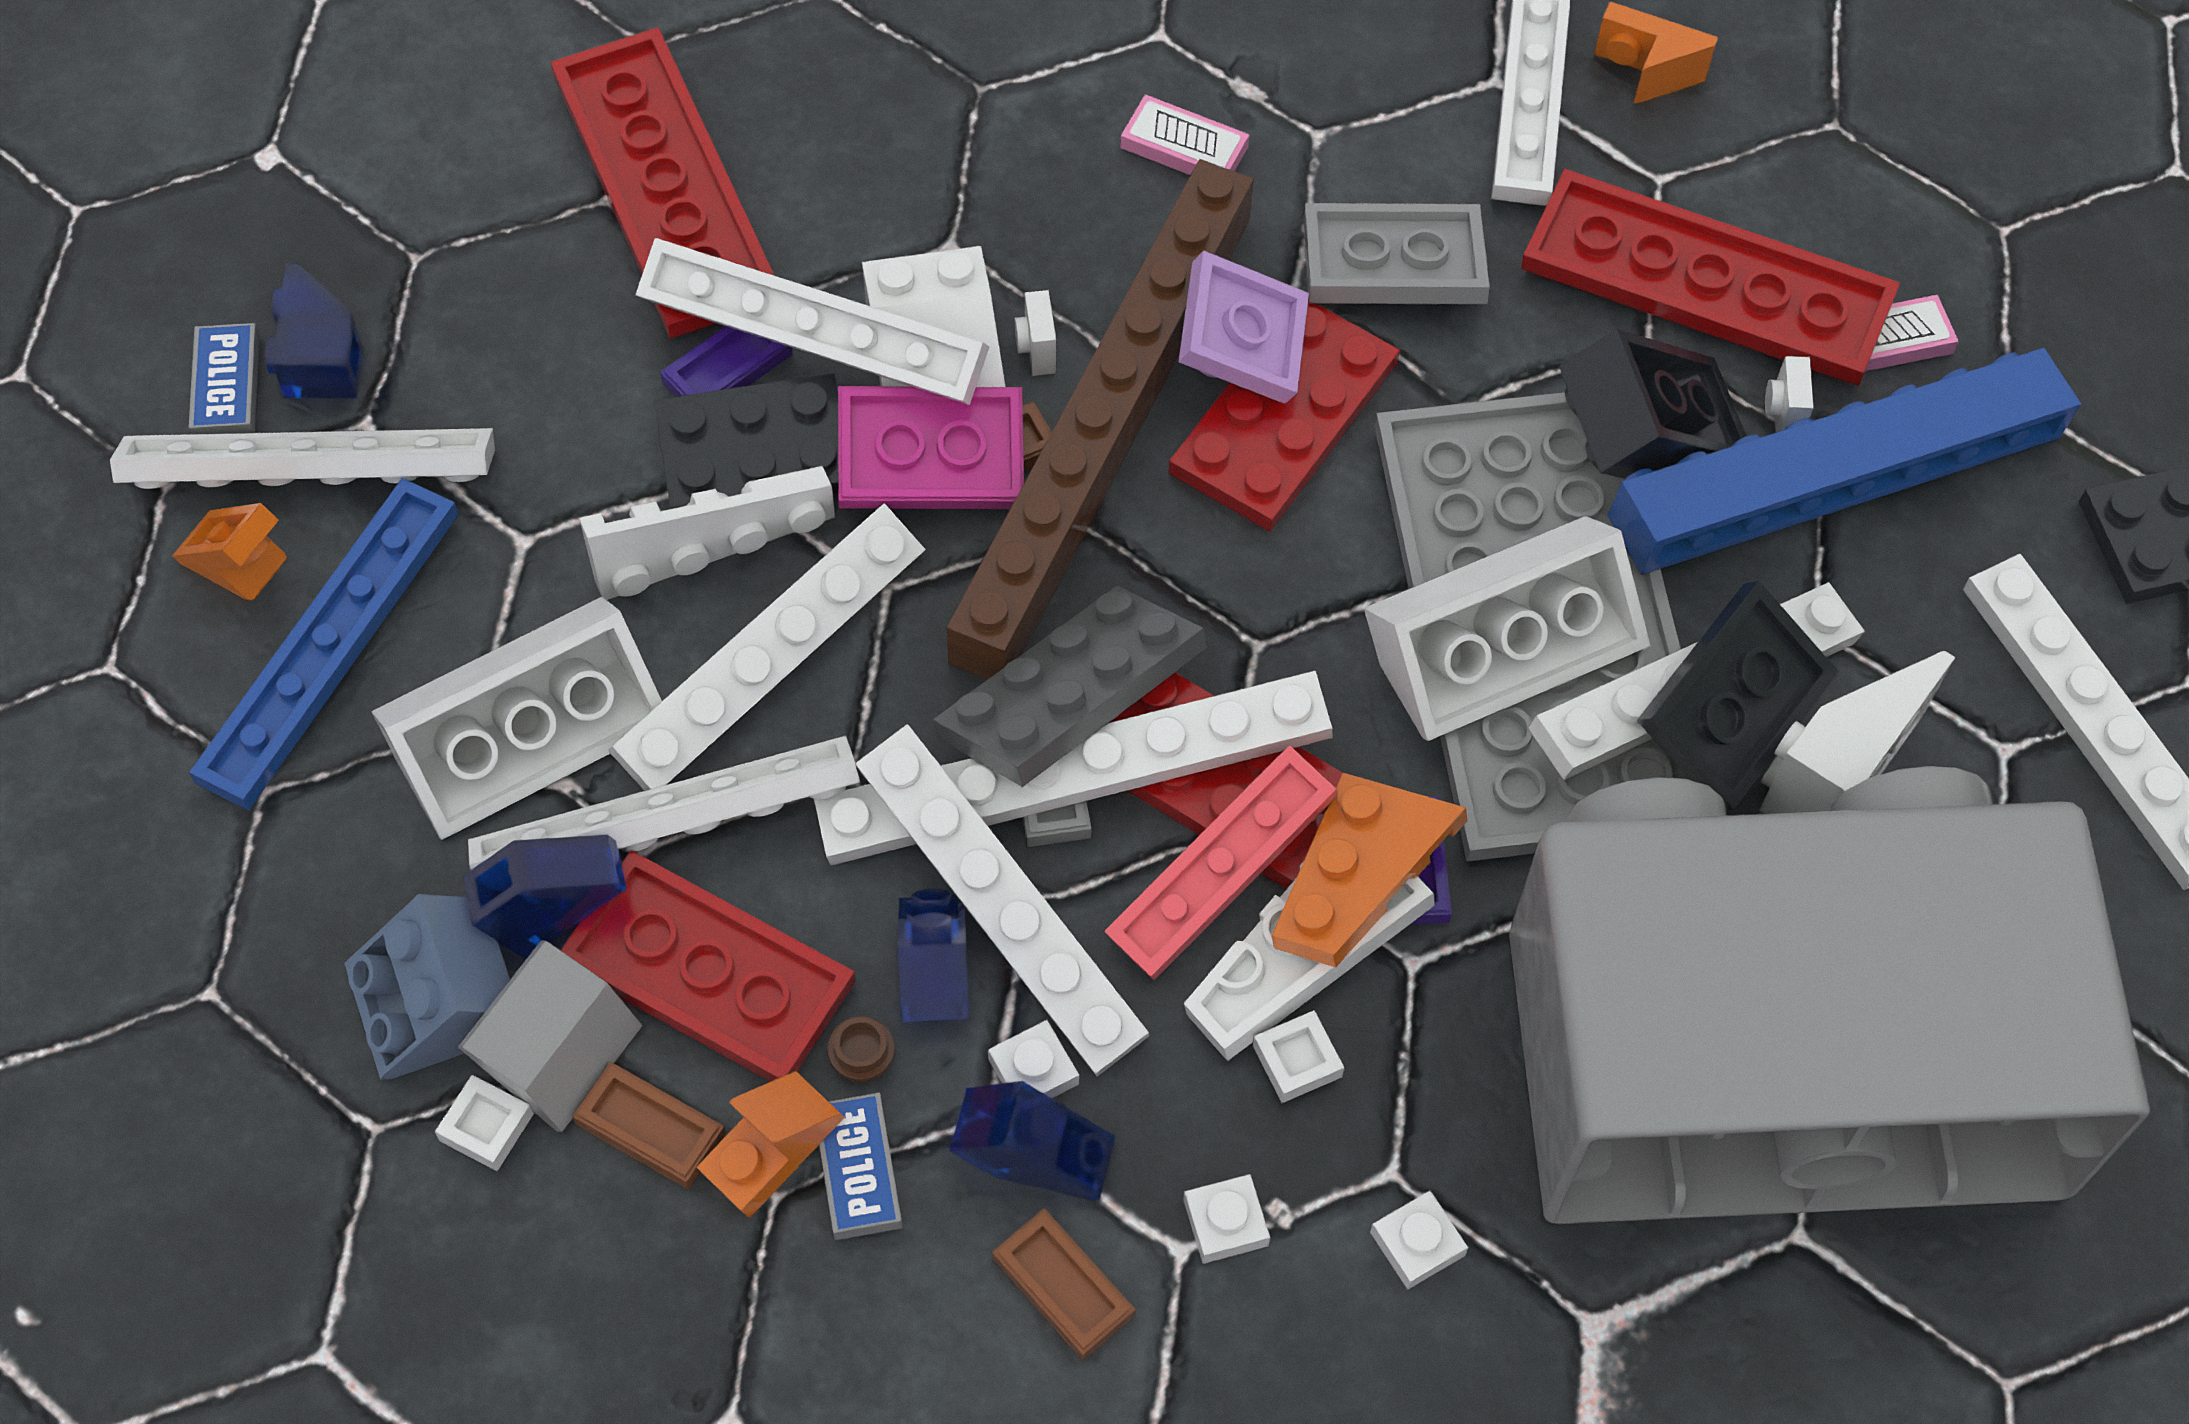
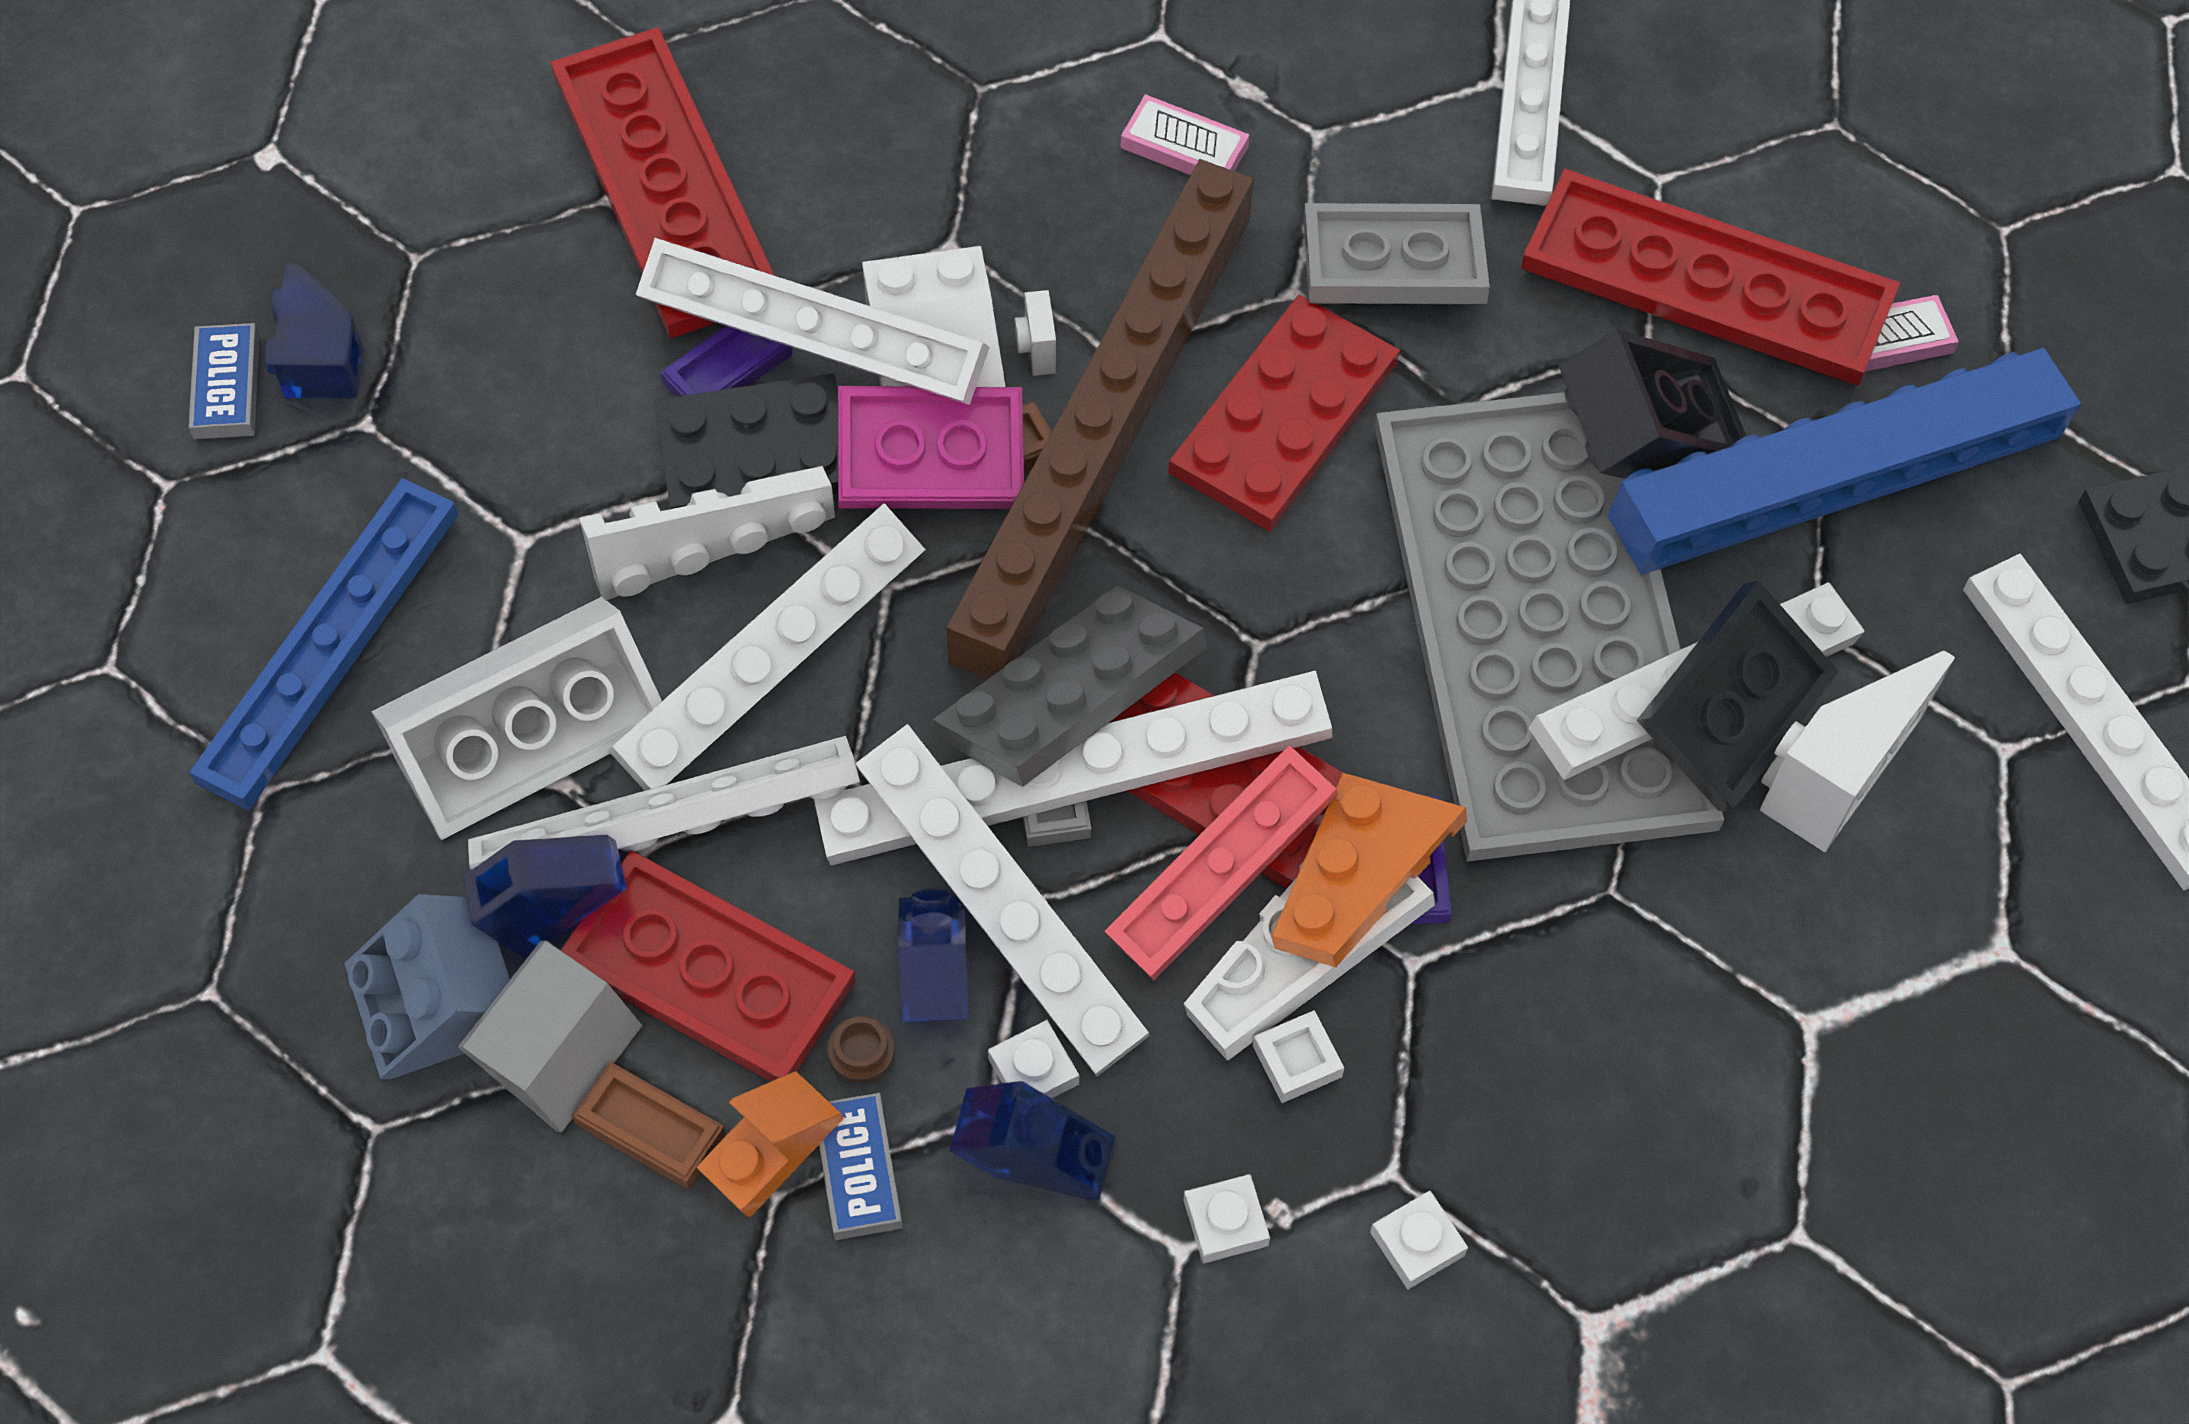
(234, 549): orange slope -> none
(282, 457): white plate -> none
(484, 1122): white plate -> none
(1063, 1284): dark orange tile -> none
(1244, 327): lavender tile -> none
(1509, 626): white slope -> none
(1664, 51): orange slope -> none
(1791, 394): white plate -> none
(1819, 1003): light grey piece -> none

